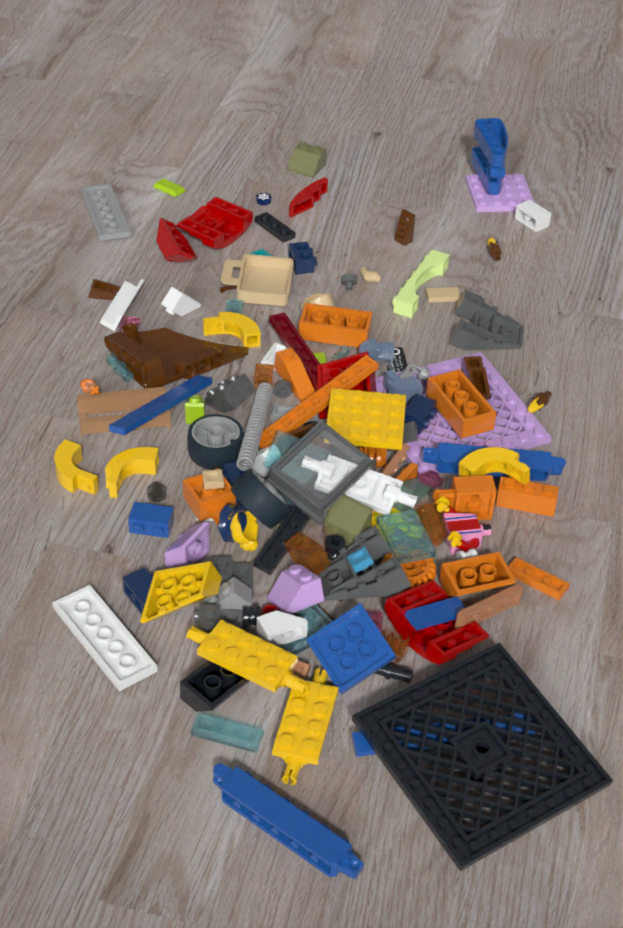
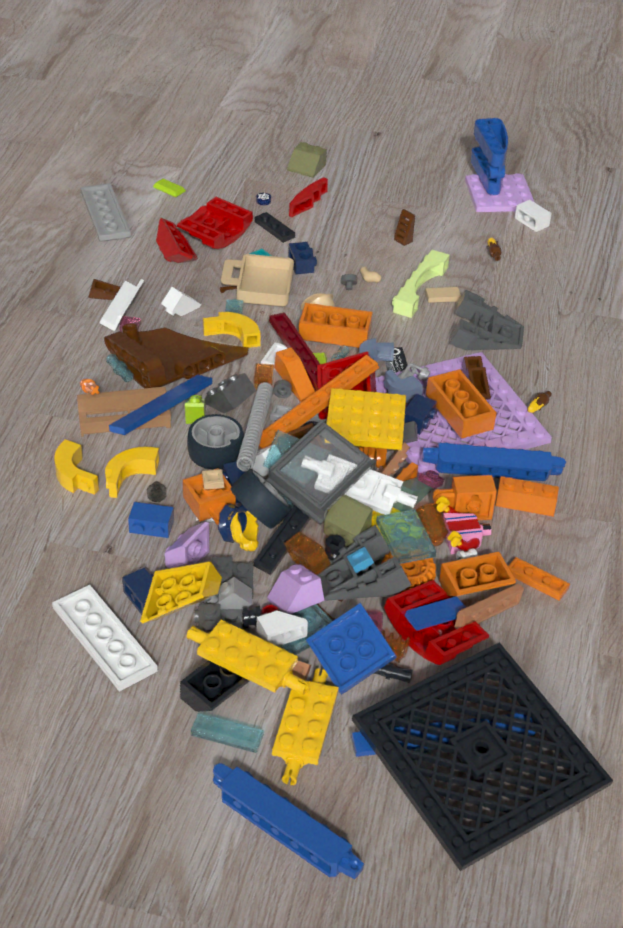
(494, 460): yellow arch -> none

